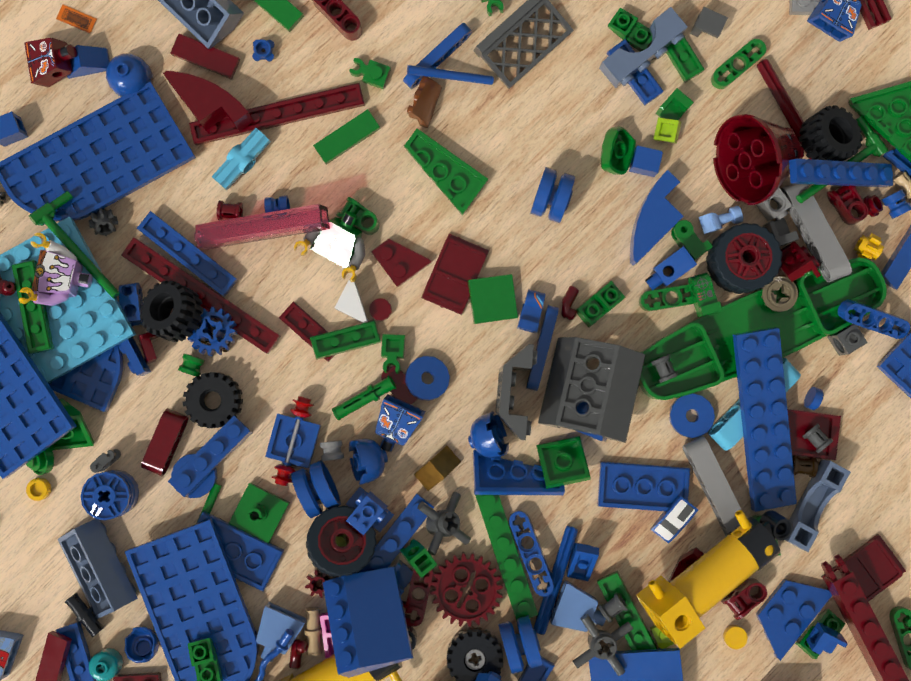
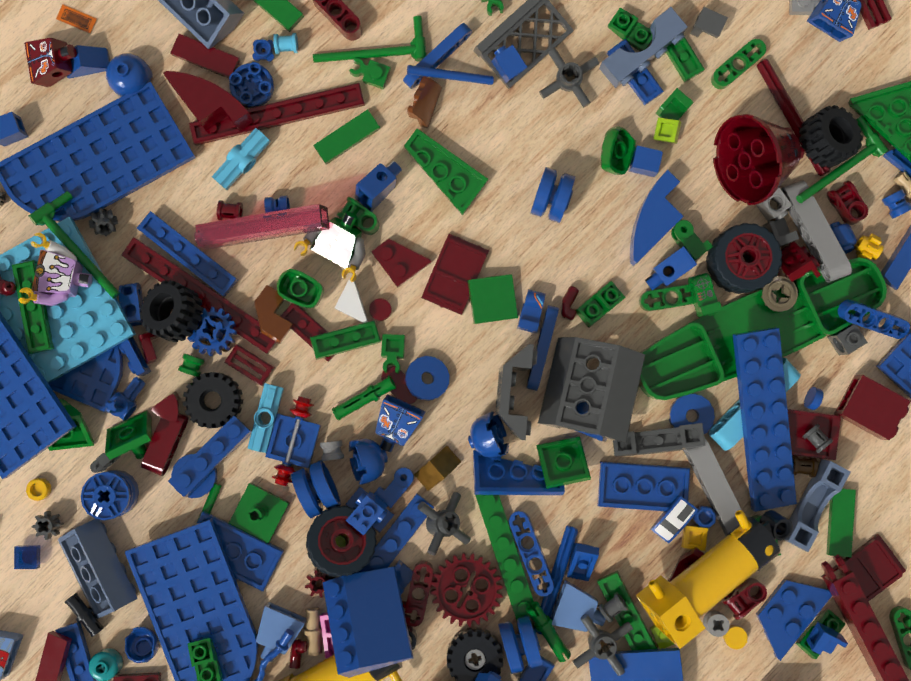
(27, 557): none -> clear blue plate
(41, 525): none -> dark grey gear
(42, 463): green plate -> none
(123, 403): none -> blue axle
(129, 436): none -> green tile
(168, 407): none -> dark red tile
(251, 85): none -> blue tile
(262, 432): none -> medium azure piece
(265, 374): none -> dark red tile
(269, 322): none -> dark orange tile
(285, 43): none -> medium azure bush
(299, 288): none -> green piece
(377, 185): none -> blue torso
(402, 480): none -> blue leg
(416, 49): none -> green bar
(418, 557): green leg -> none
(508, 62): none -> blue brick
(544, 625): none -> green pin
(571, 69): none -> dark grey bar
(661, 440): none -> dark grey slope
(665, 368): dark grey bush -> none
(694, 537): none -> yellow plate
(705, 516): none -> blue tile
(712, 620): none -> light grey wheel
(713, 222): light blue leg -> none
(840, 173): blue plate -> none
(841, 523): none -> green tile
(844, 236): none -> blue head
(872, 407): none -> dark red brick
(874, 205): dark red plate -> none

